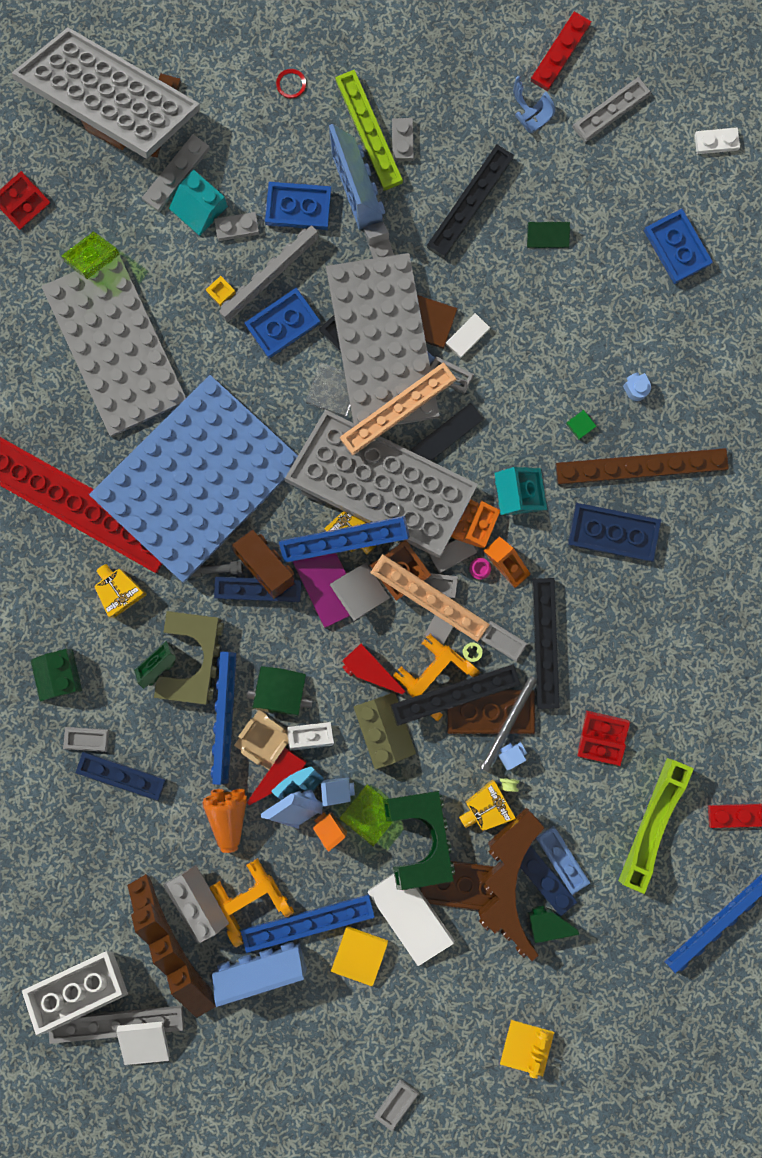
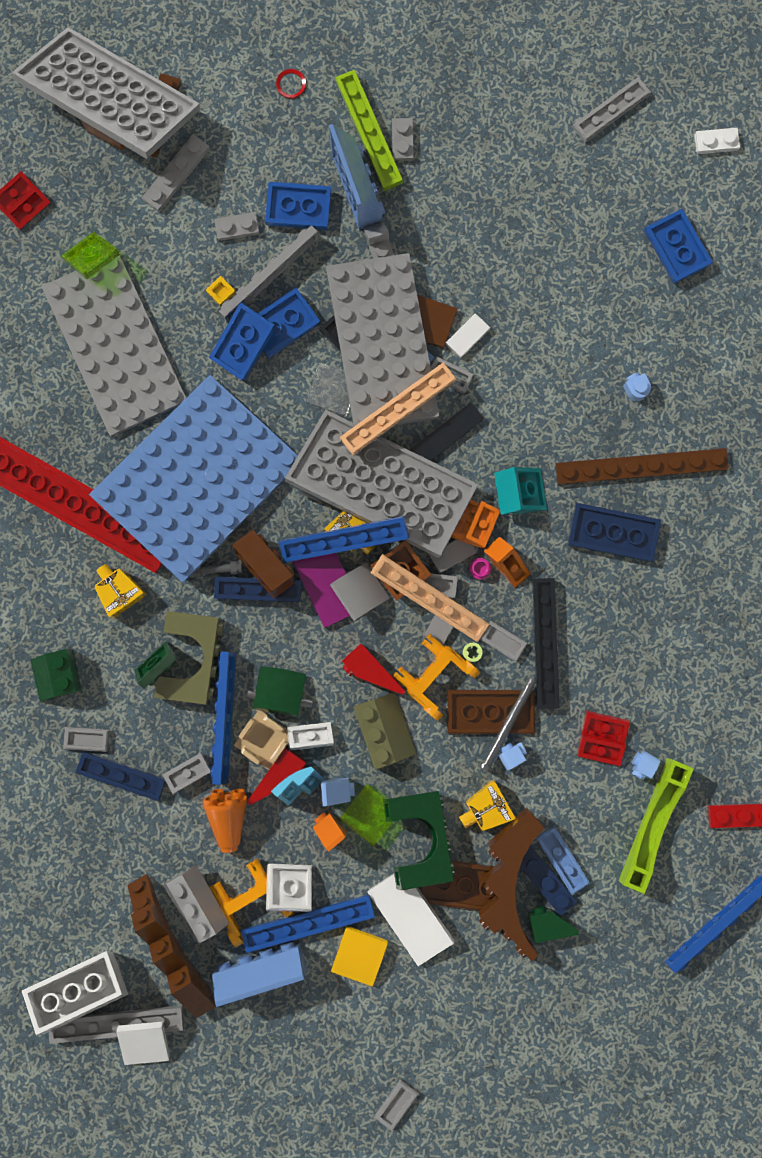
(187, 773): none -> light grey plate
(197, 203): teal slope -> none
(242, 341): none -> blue plate
(289, 888): none -> white tile
(294, 809): light blue slope -> none
(455, 694): black tile -> none
(470, 201): black plate -> none
(509, 785): yellowish green bush -> none
(527, 1048): yellow hinge -> none
(544, 103): medium blue helmet -> none
(548, 234): dark green slope -> none
(560, 51): red plate -> none
(581, 424): green tile -> none
(645, 765): none -> light blue plate

